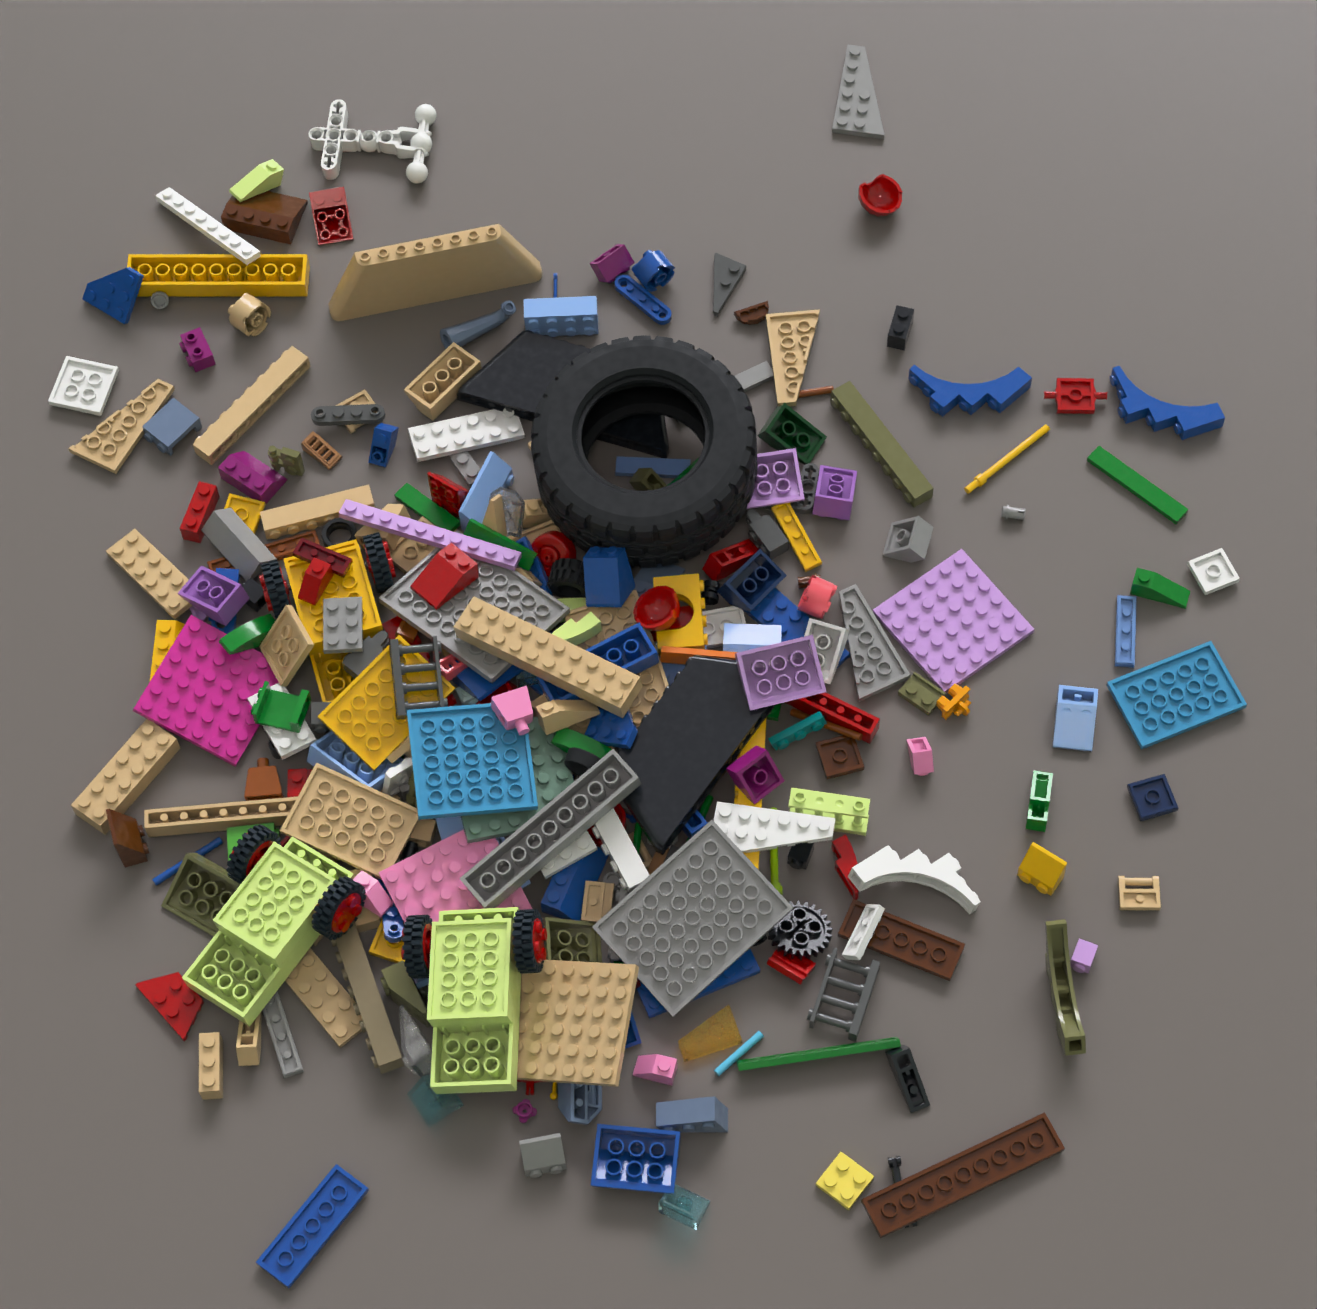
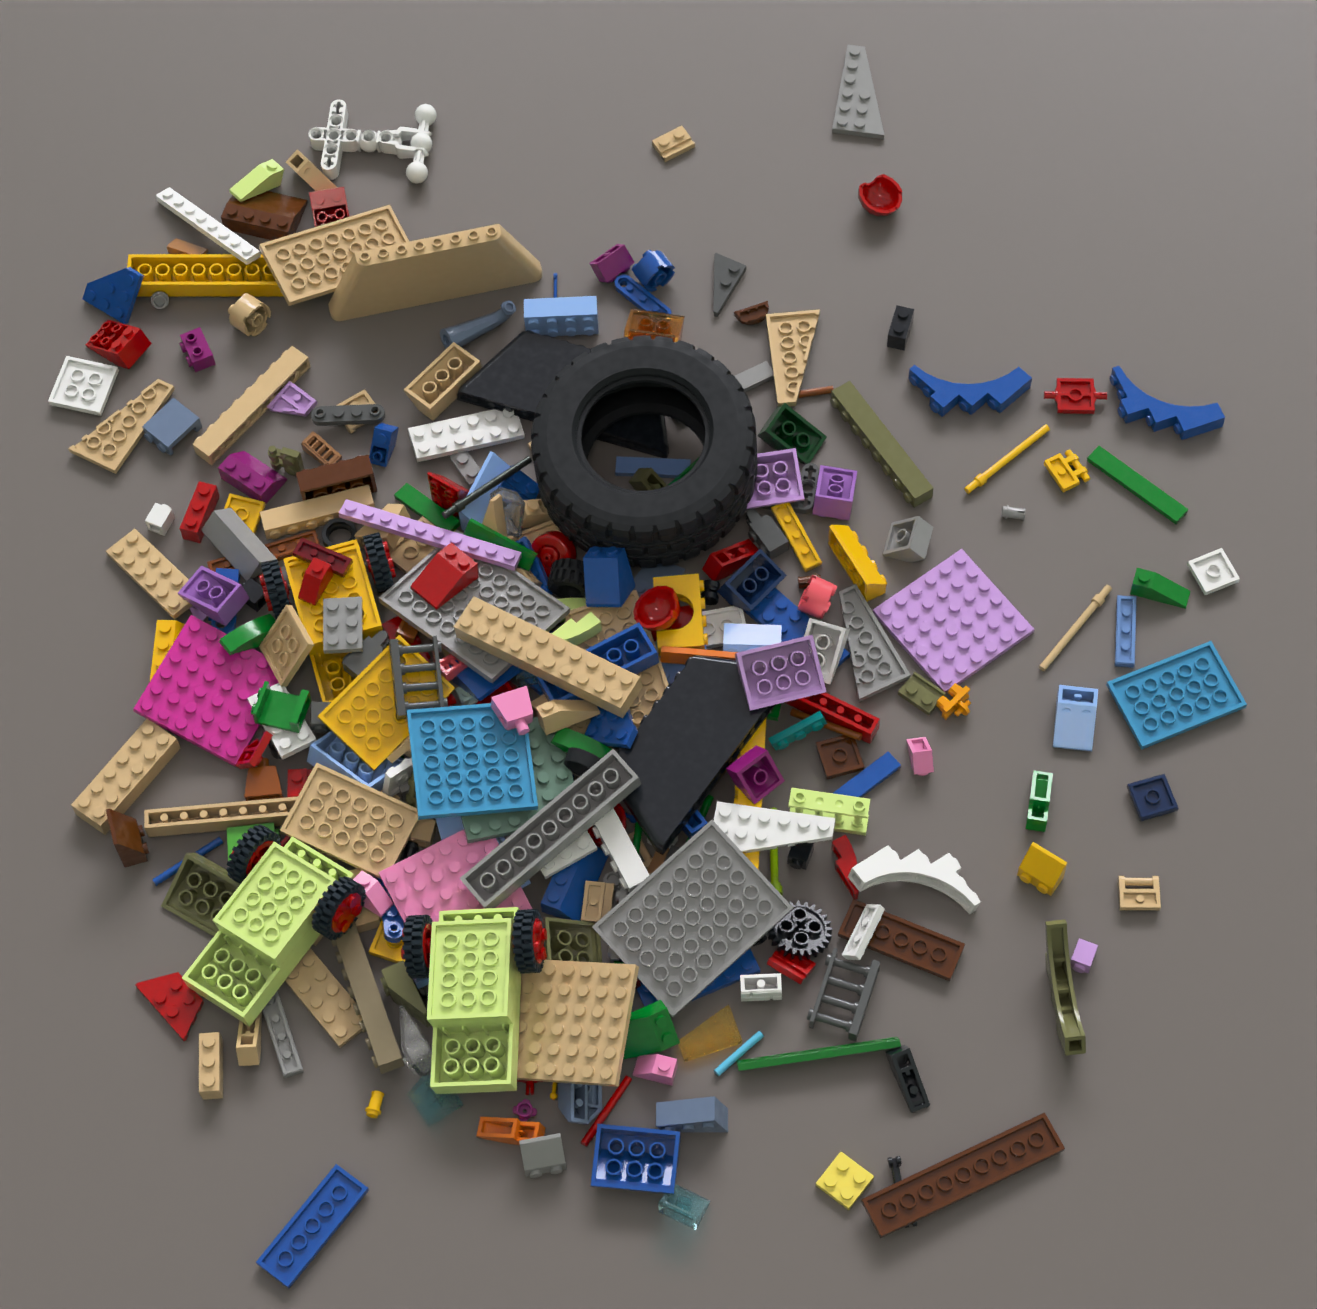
(119, 343): none -> red slope
(160, 519): none -> white brick
(182, 247): none -> medium nougat slope
(253, 753): none -> red wing
(292, 401): none -> lavender wing
(309, 172): none -> tan slope
(316, 258): none -> tan plate
(336, 477): none -> reddish brown brick
(373, 1108): none -> yellow pin
(459, 505): none -> pearl dark grey bar
(508, 1130): none -> orange slope
(522, 484): none -> blue plate
(606, 1110): none -> red bar
(650, 1031): none -> green slope
(654, 324): none -> clear orange slope
(673, 143): none -> tan plate
(760, 987): none -> white brick
(856, 561): none -> yellow slope
(870, 776): none -> blue tile
(1063, 474): none -> yellow plate
(1096, 601): none -> tan bar

